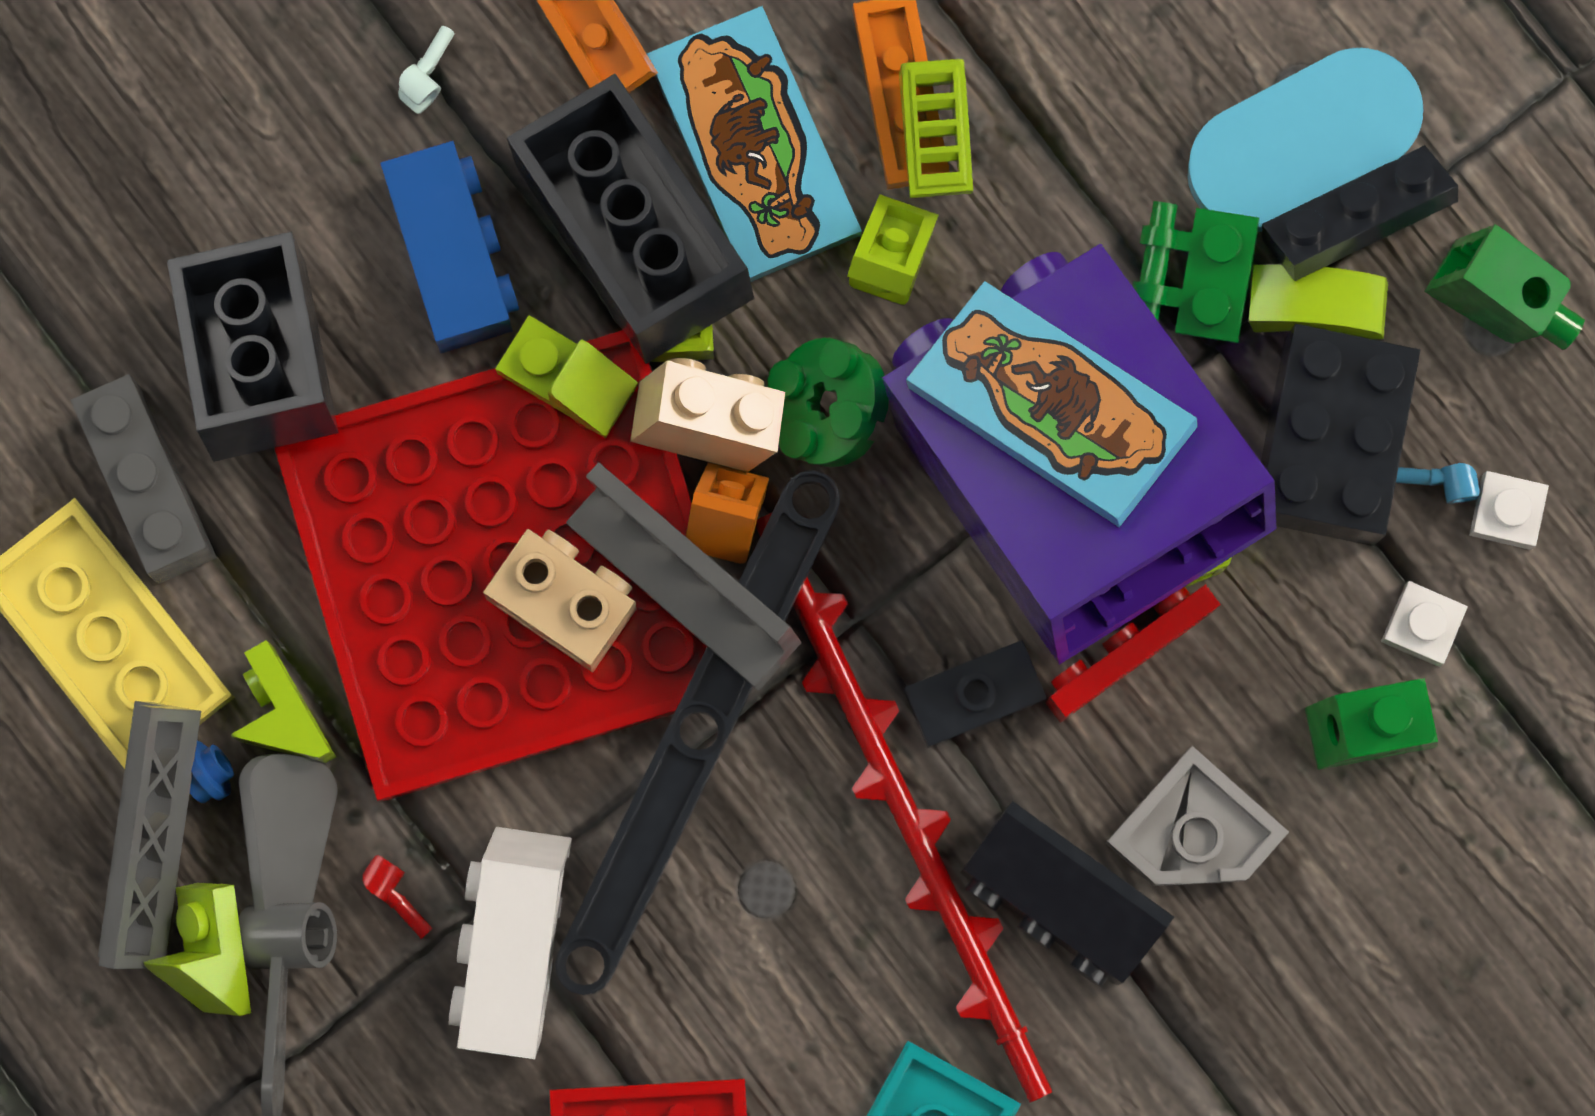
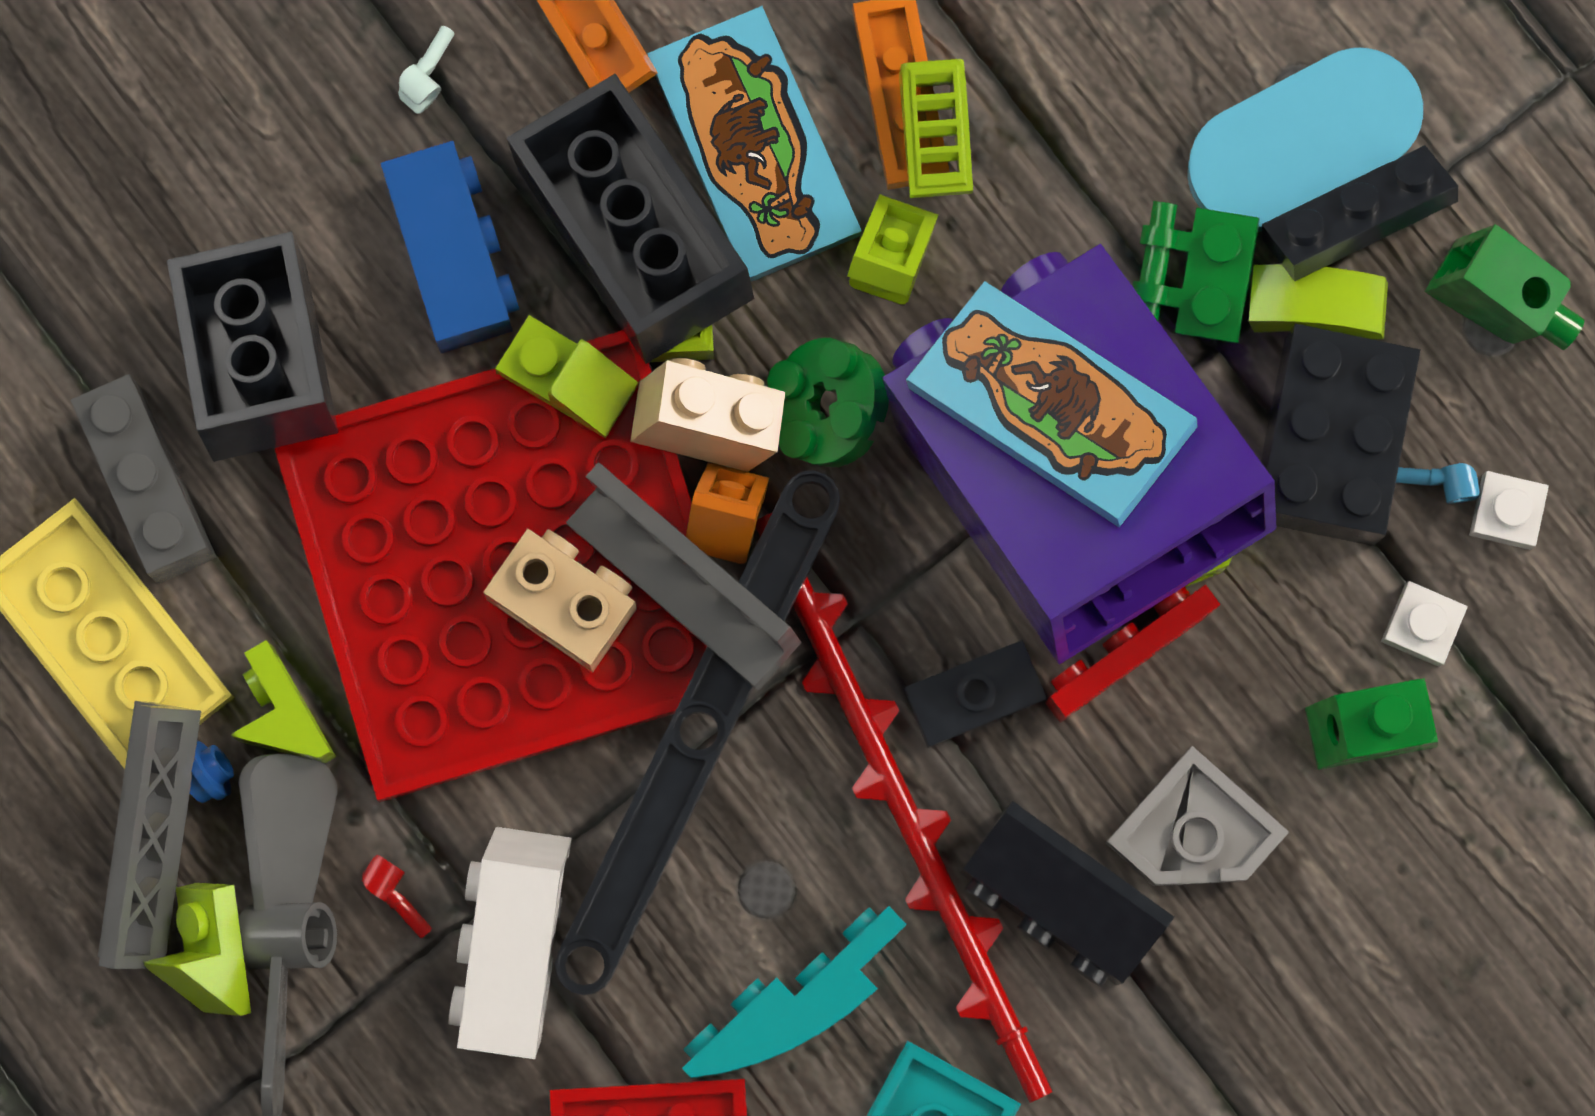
(777, 1021): none -> teal slope

